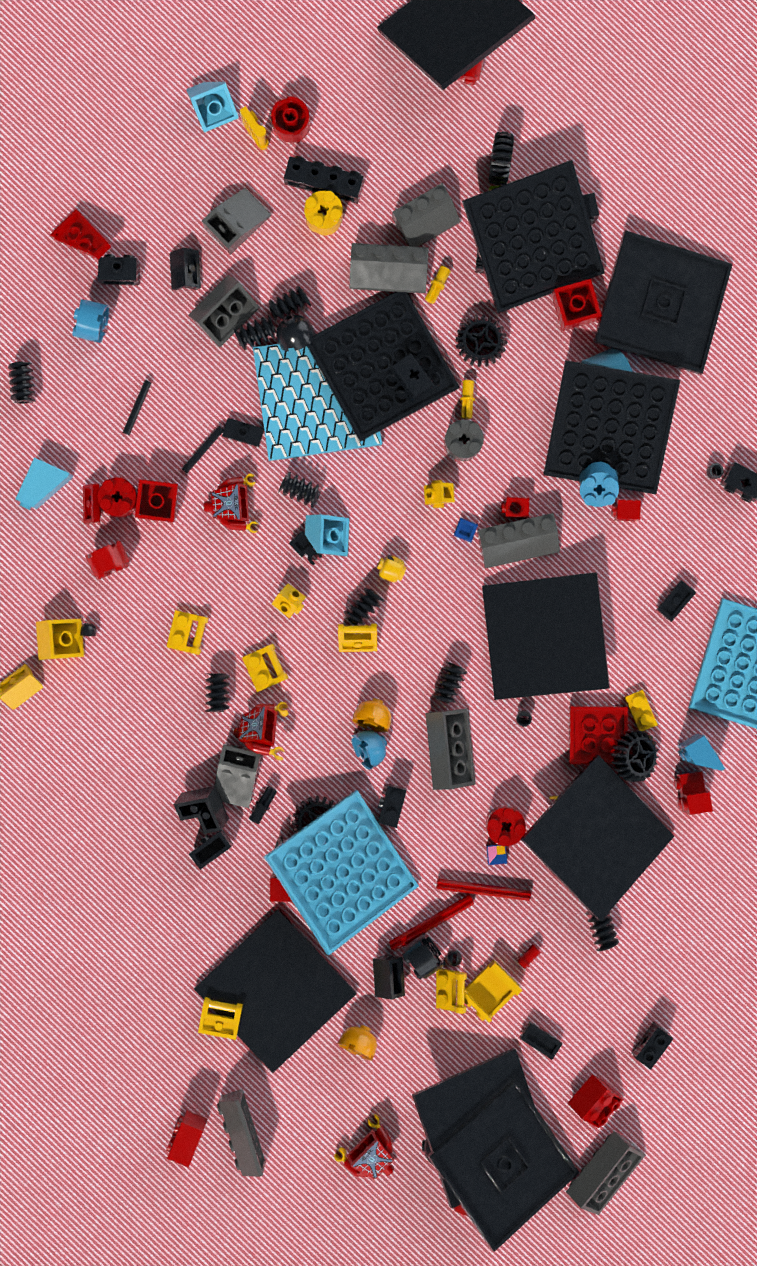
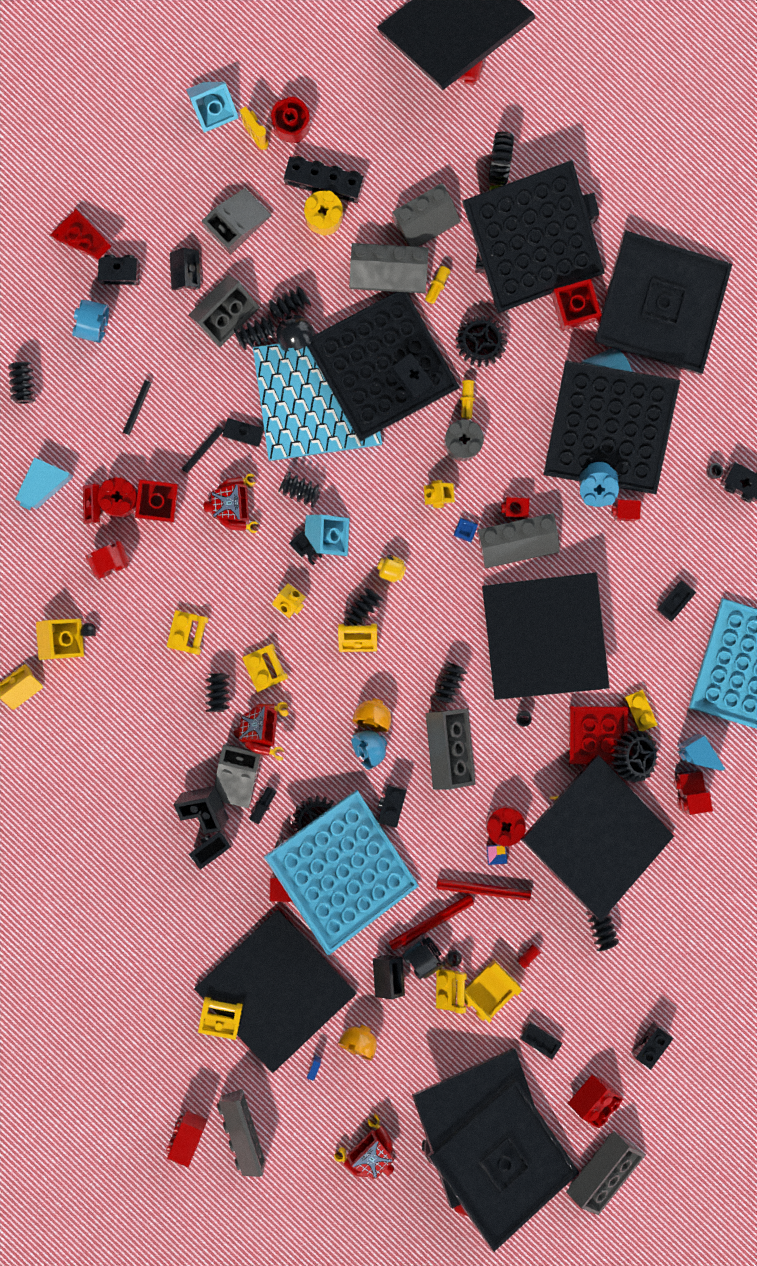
(314, 1068): none -> blue tile

